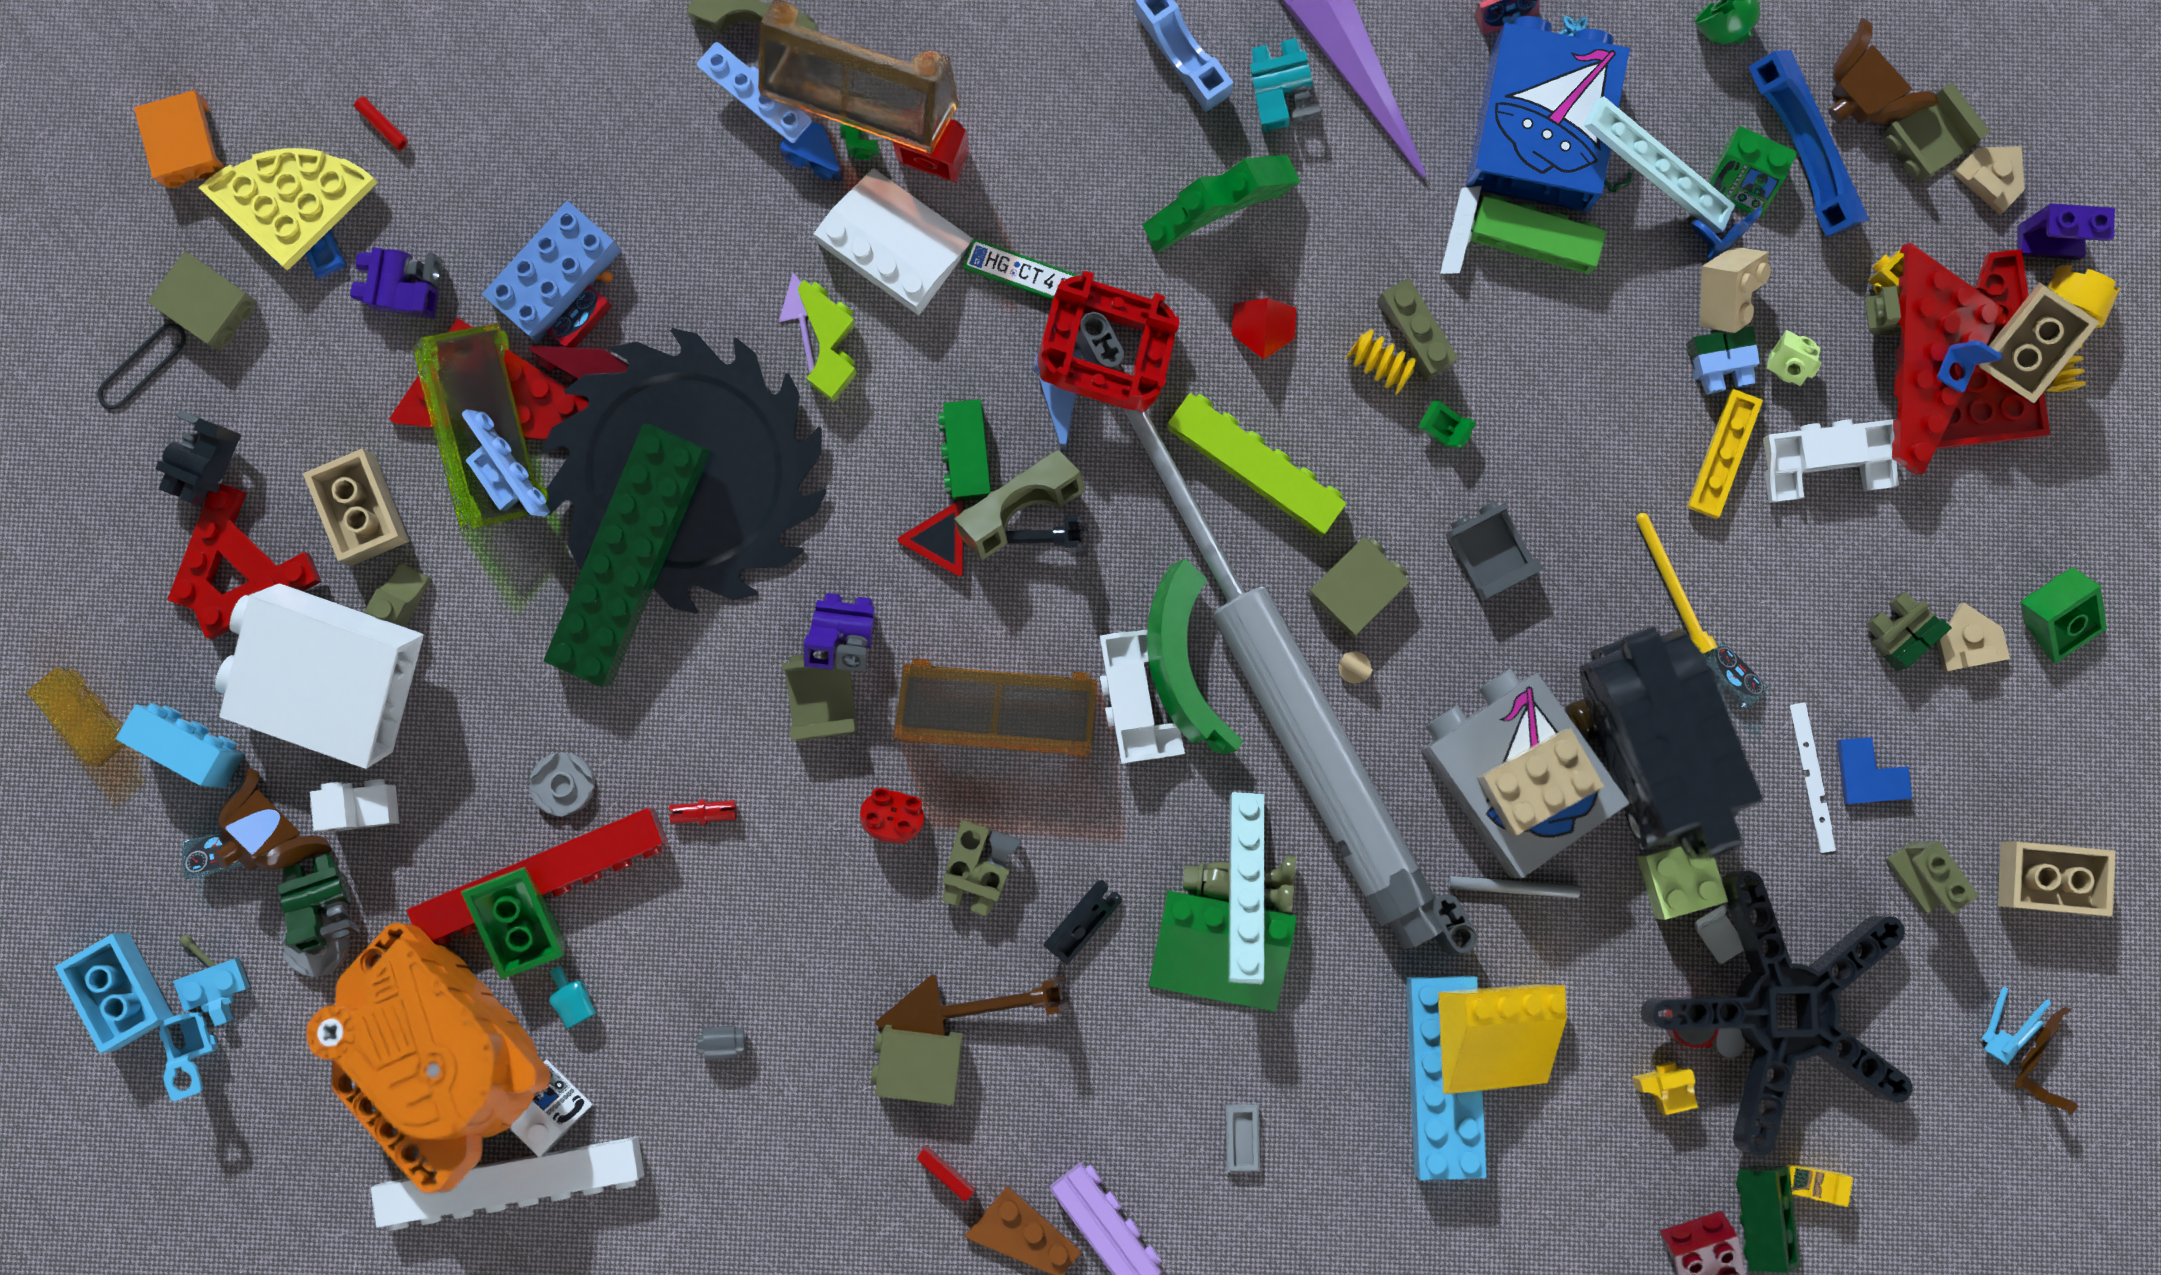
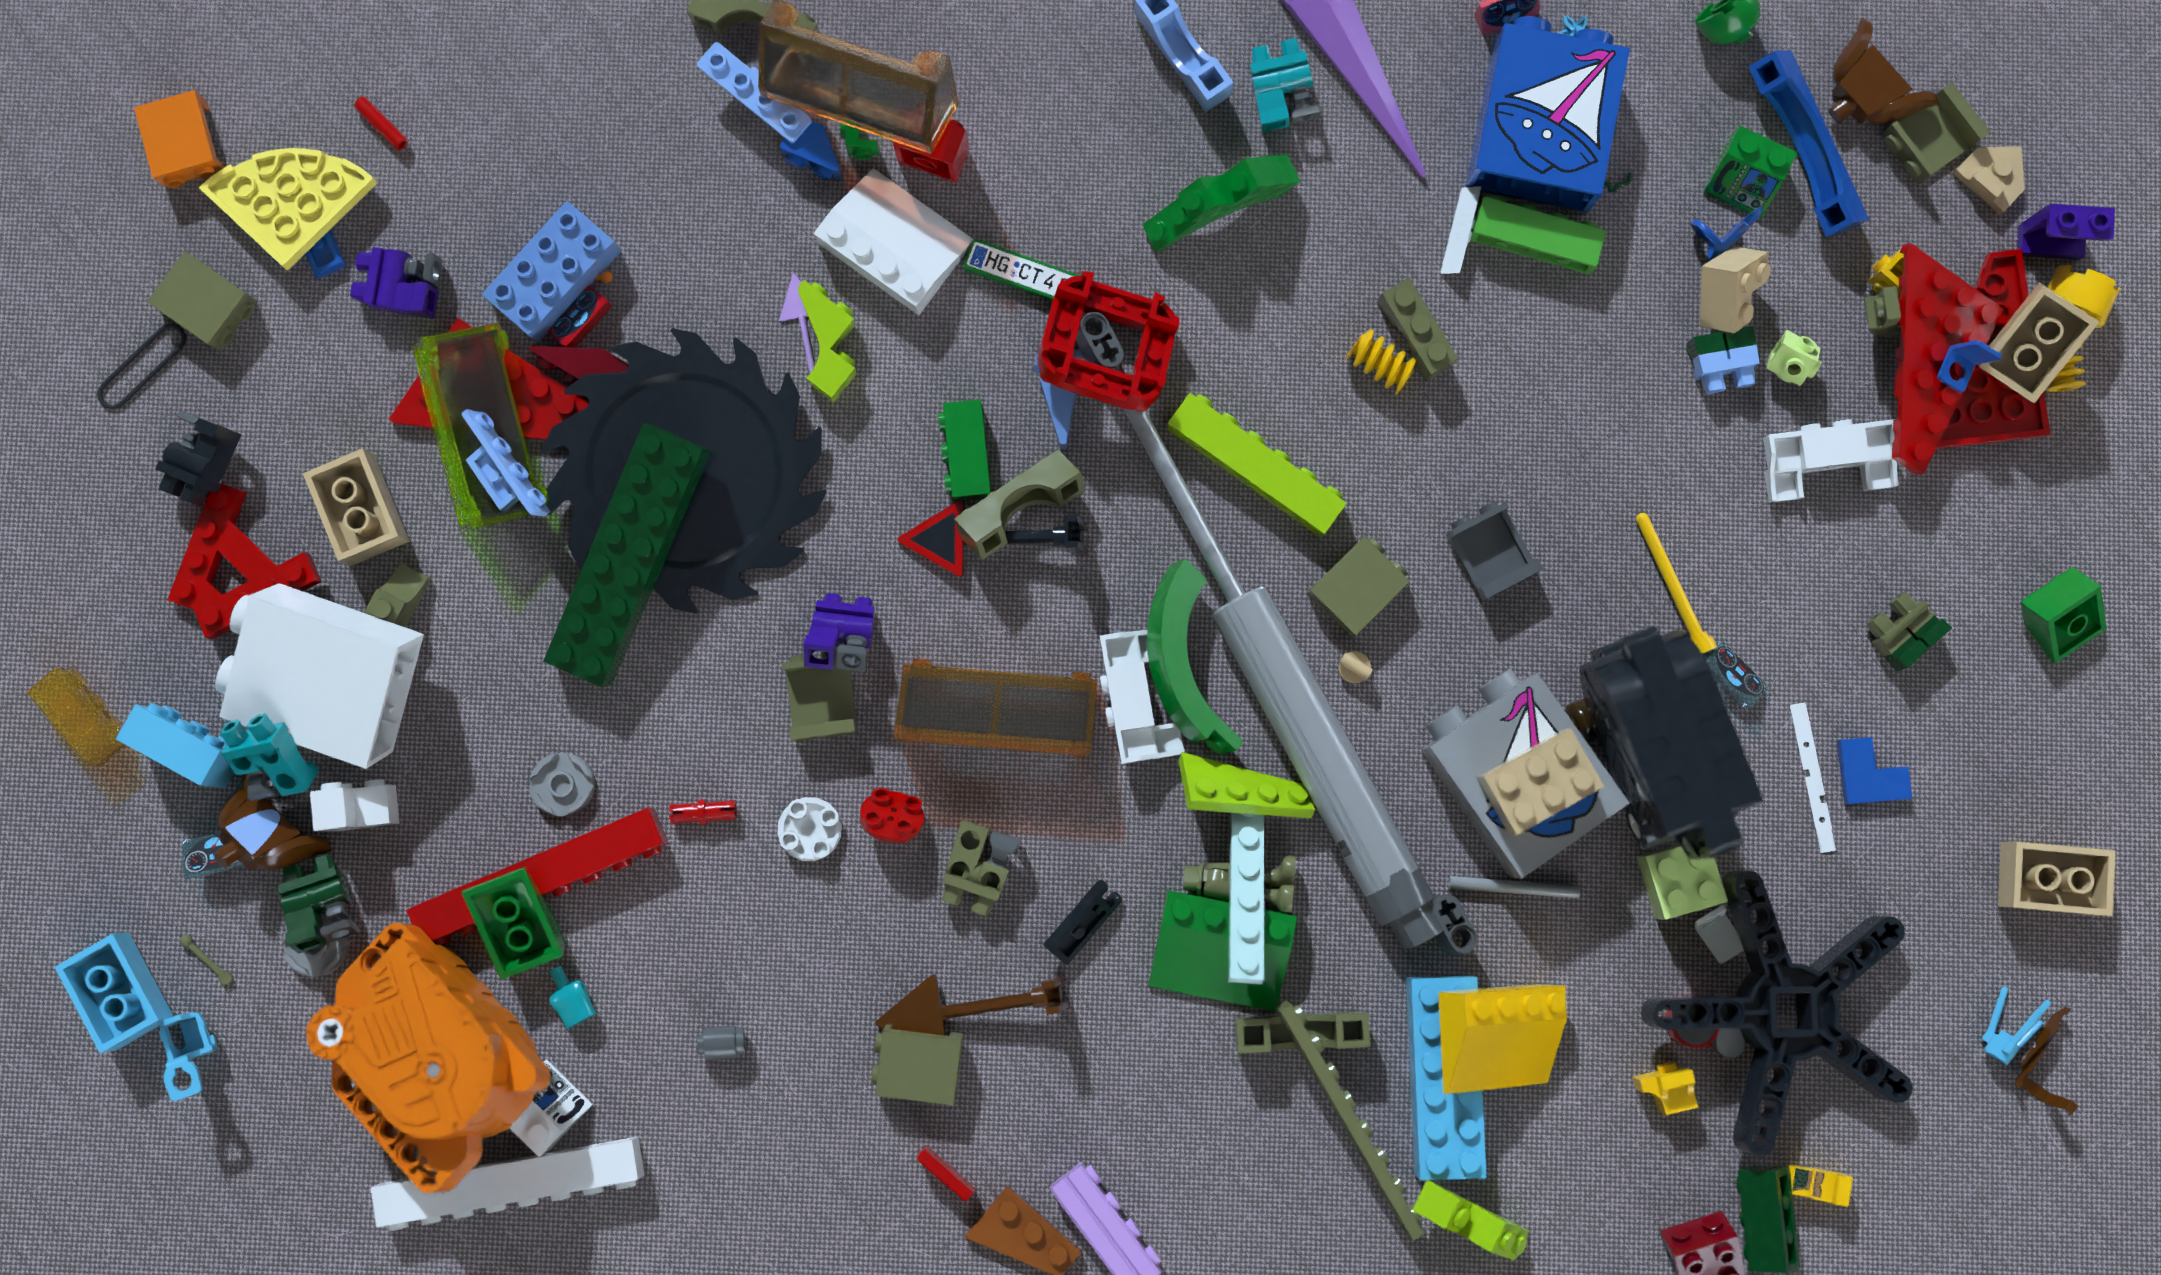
(213, 989): medium azure hinge -> none
(266, 752): none -> teal hips
(809, 829): none -> white dish
(1234, 789): none -> lime wing
(1242, 1138): light grey tile -> none
(1264, 325): red slope -> none
(1332, 1029): none -> olive arch
(1357, 1130): none -> olive plate
(1446, 426): green bracket -> none
(1471, 1221): none -> lime arch
(1658, 164): light aqua plate -> none
(1724, 453): yellow plate -> none
(1931, 876): olive panel -> none
(1971, 641): tan plate -> none

